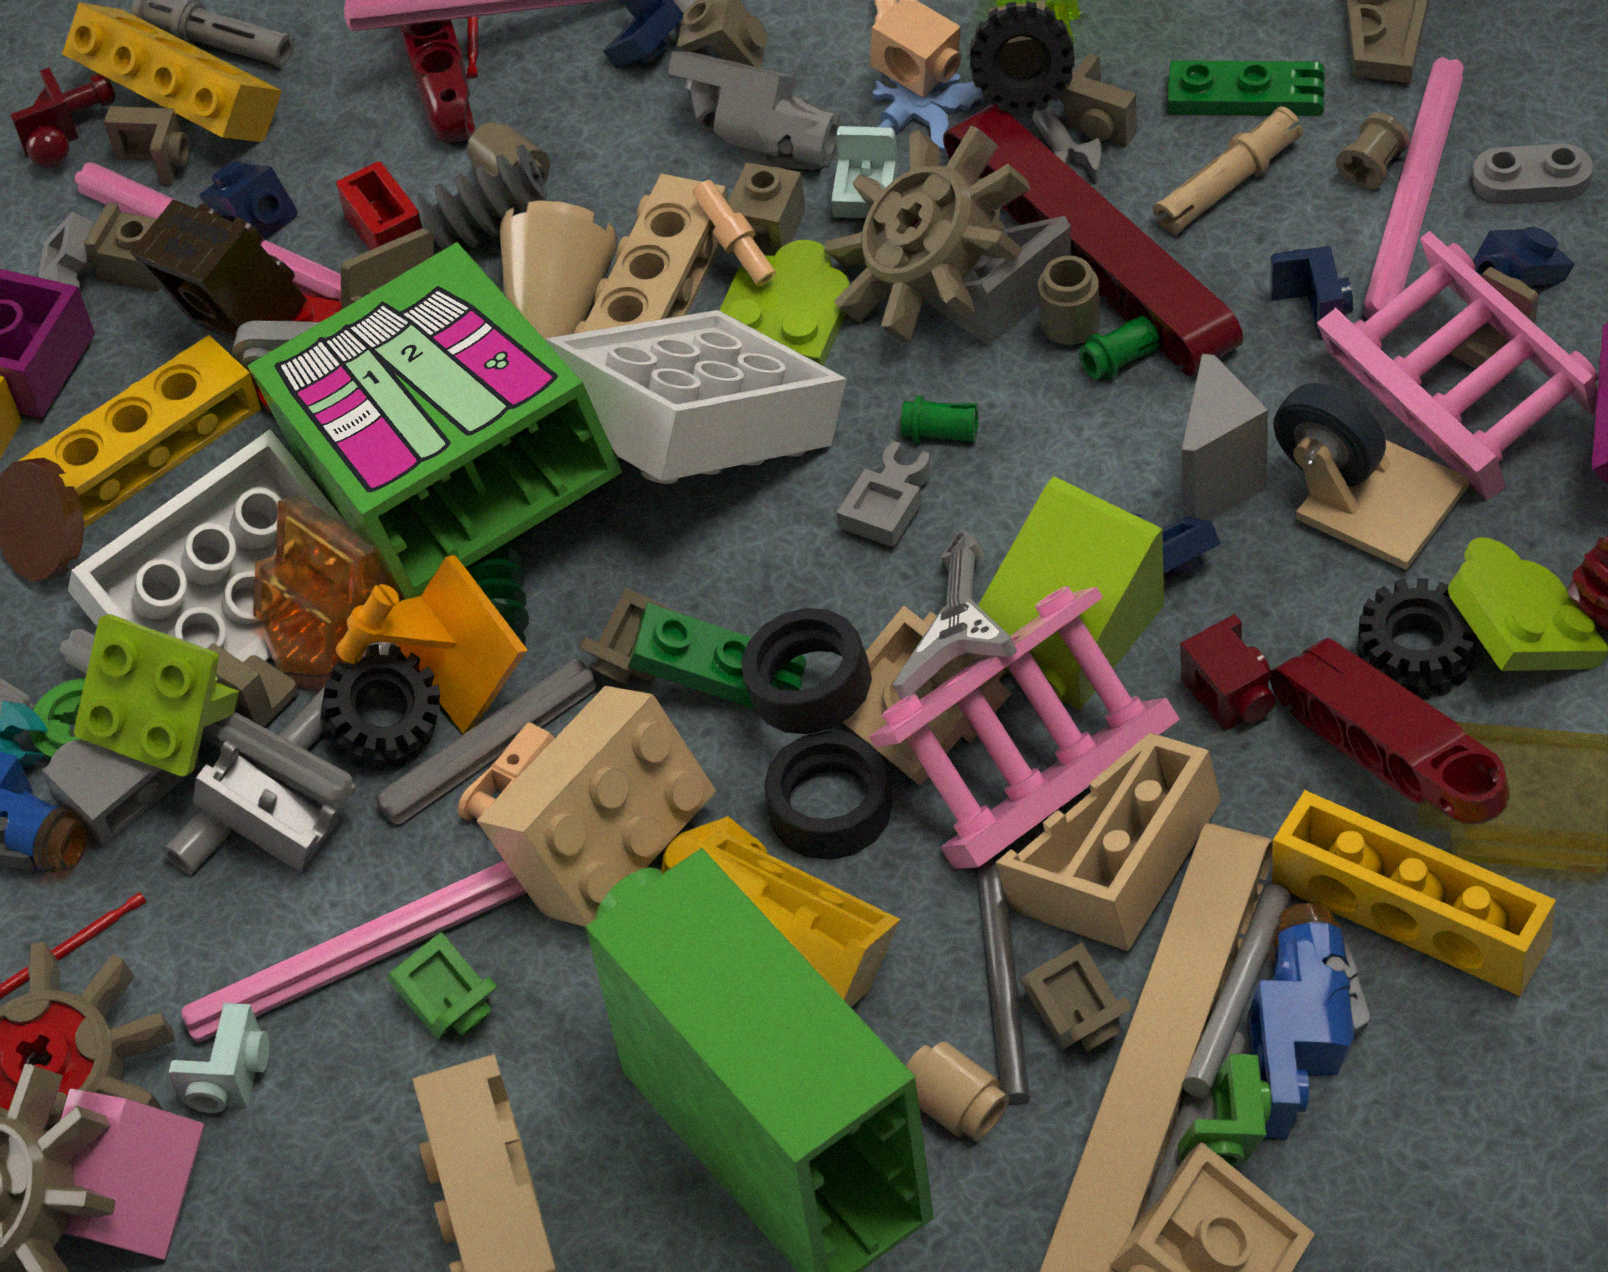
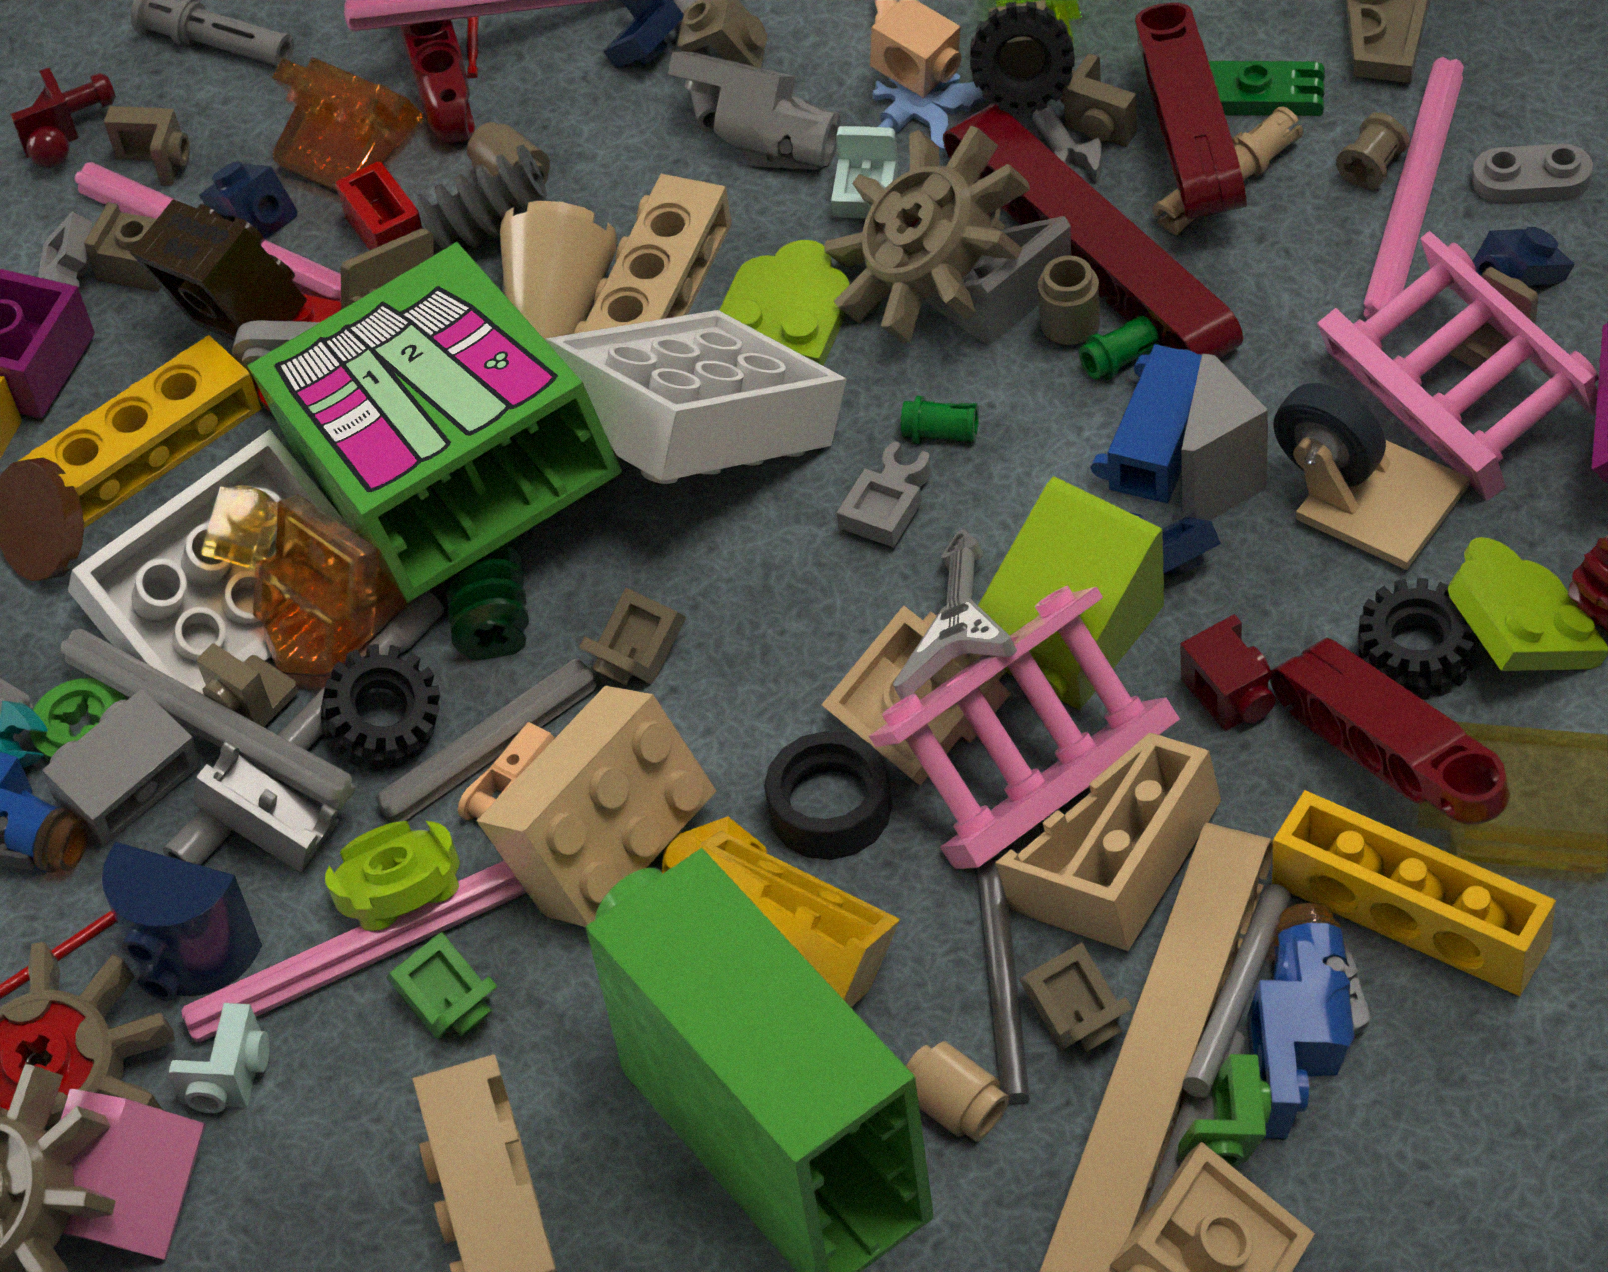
(150, 695): lime bracket -> none
(171, 72): yellow brick -> none
(179, 922): none -> dark blue brick
(241, 526): none -> clear yellow brick
(338, 122): none -> clear orange piece
(393, 873): none -> lime plate
(450, 630): light orange plate -> none
(700, 655): green hinge -> none
(734, 233): light nougat bar -> none
(771, 204): dark tan brick -> none
(814, 707): black tyre -> none
(1149, 440): none -> blue brick
(1189, 111): none -> dark red piece
(1313, 275): dark blue bracket -> none

